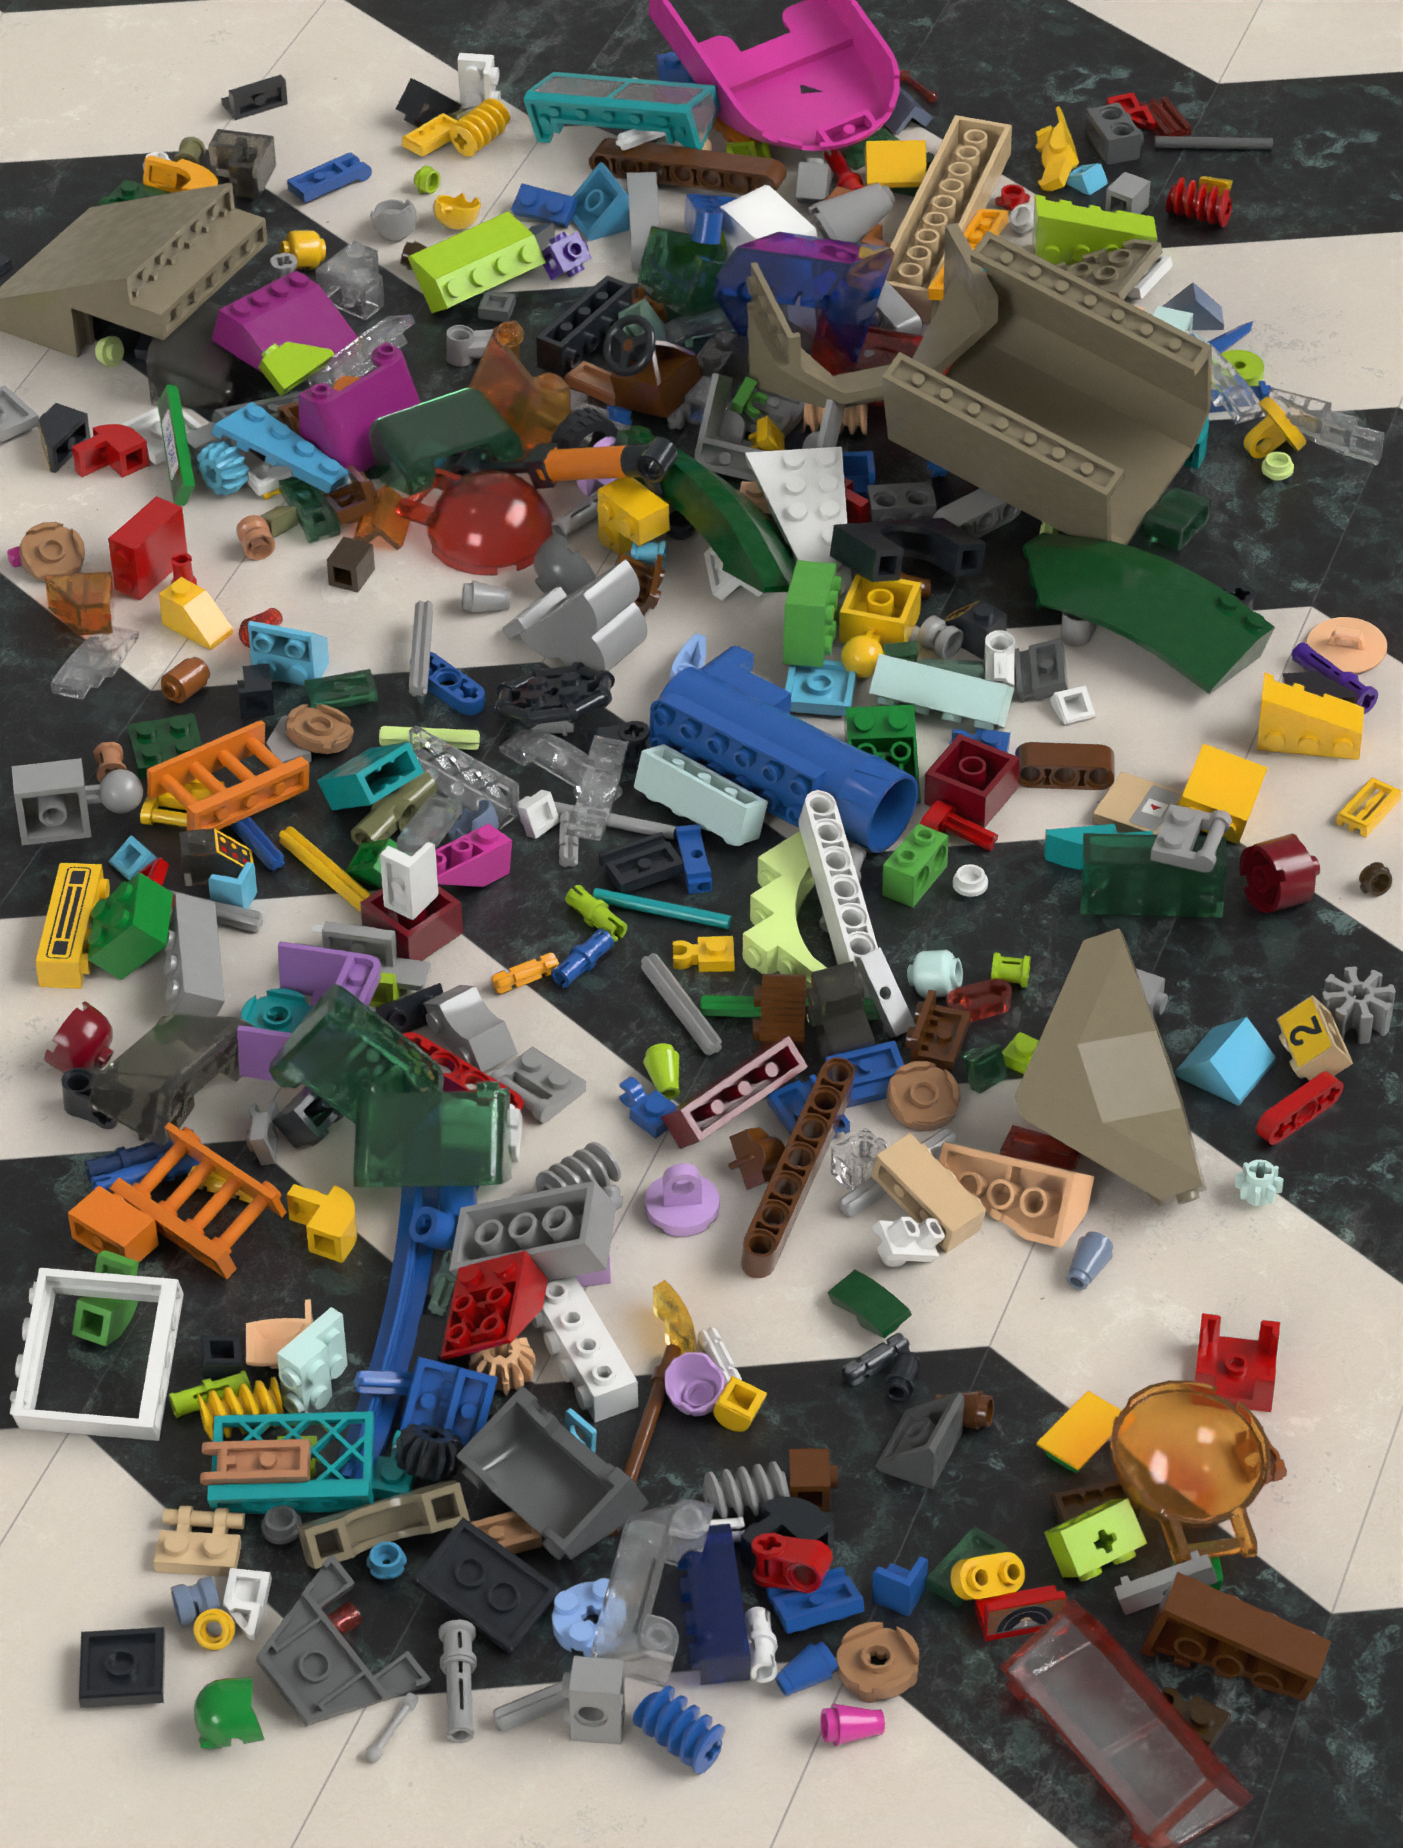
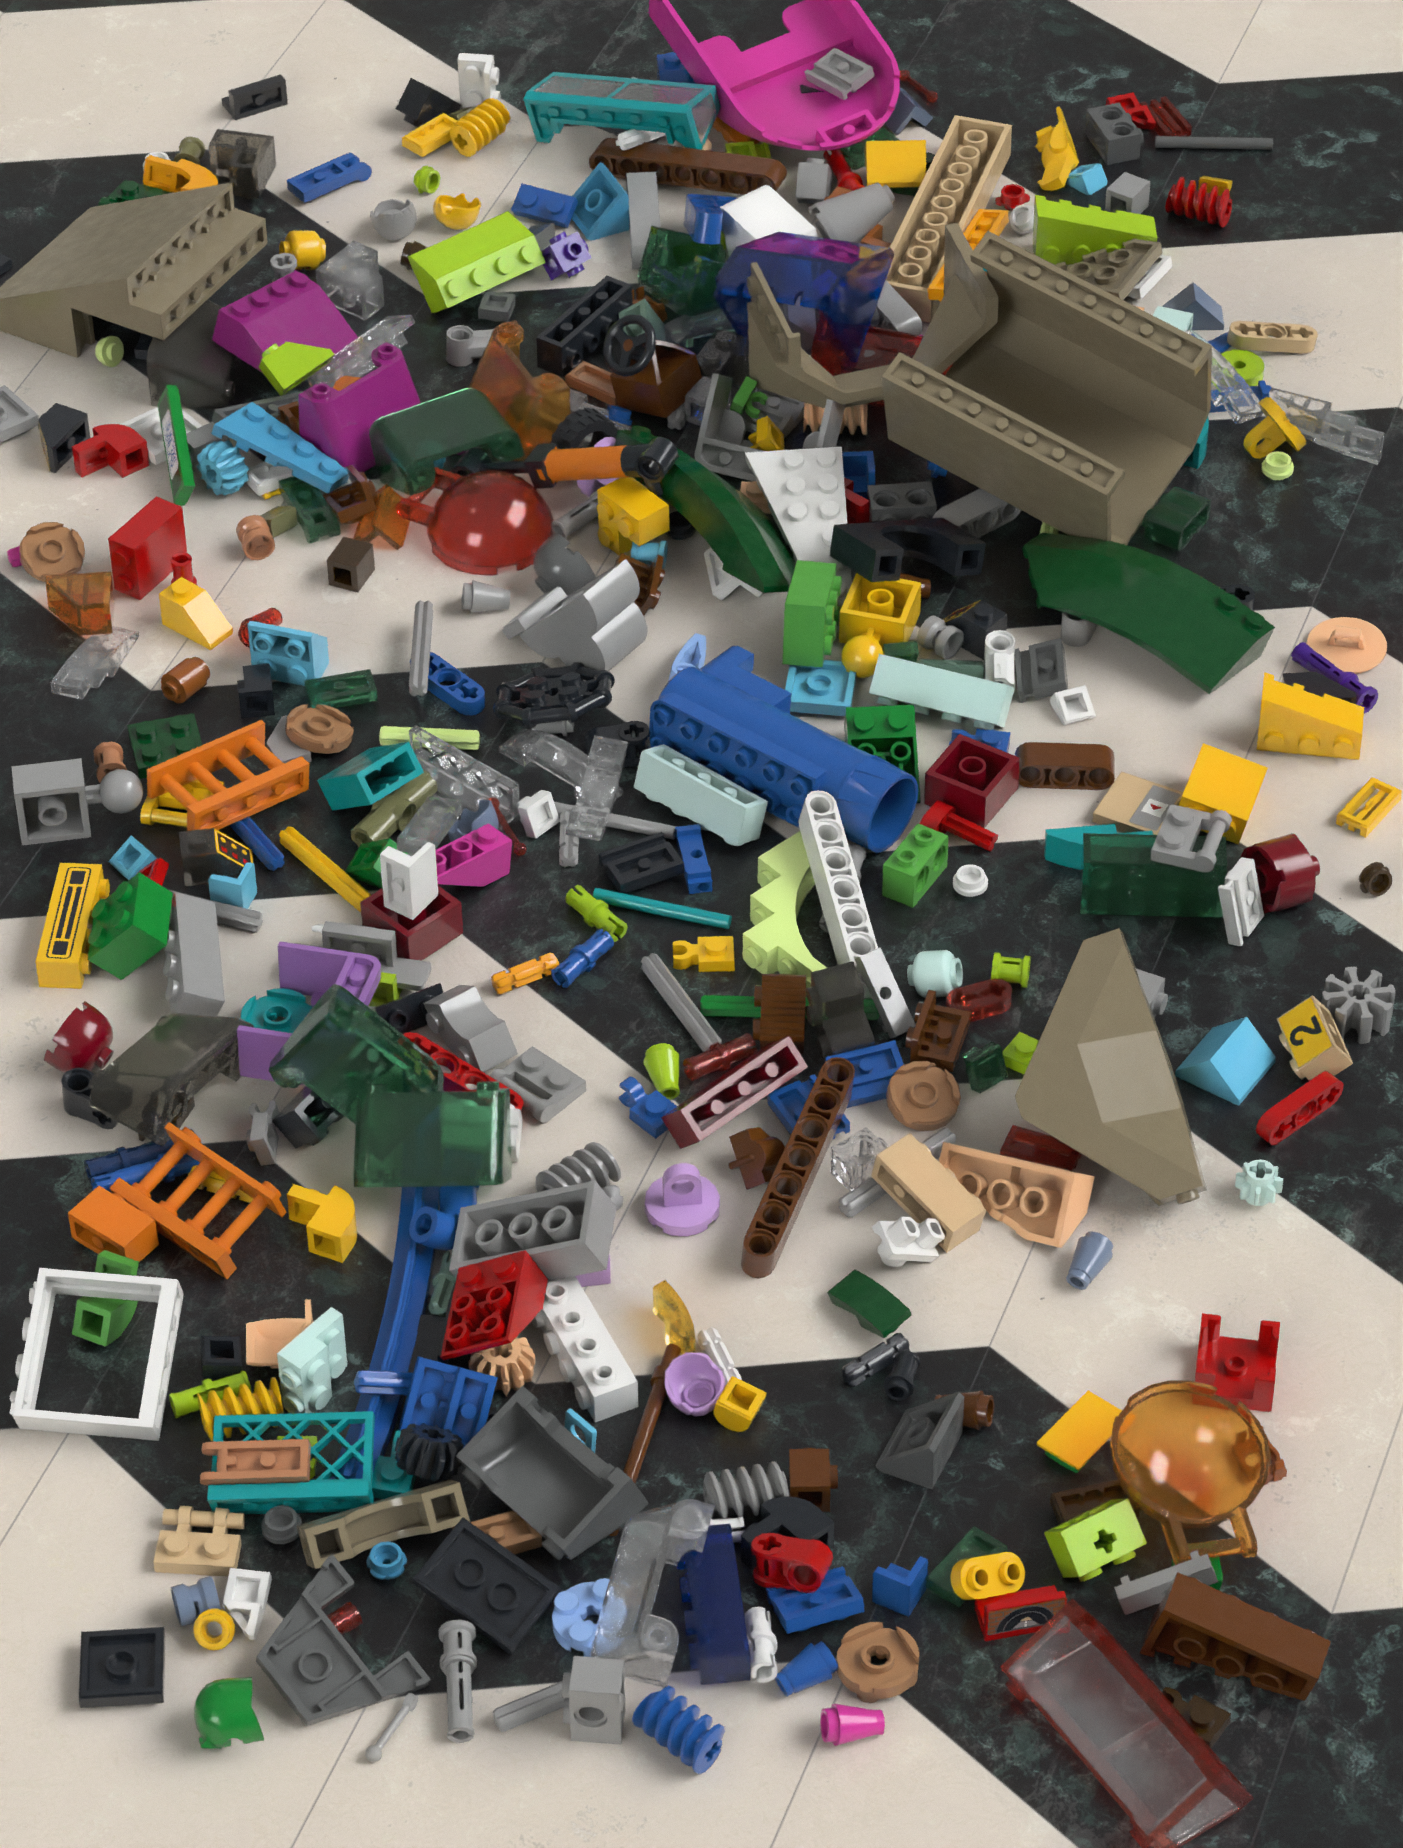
(519, 848): none -> clear red hinge
(719, 1057): none -> clear red pin
(839, 73): none -> light grey plate
(1241, 901): none -> white plate
(1288, 337): none -> tan beam

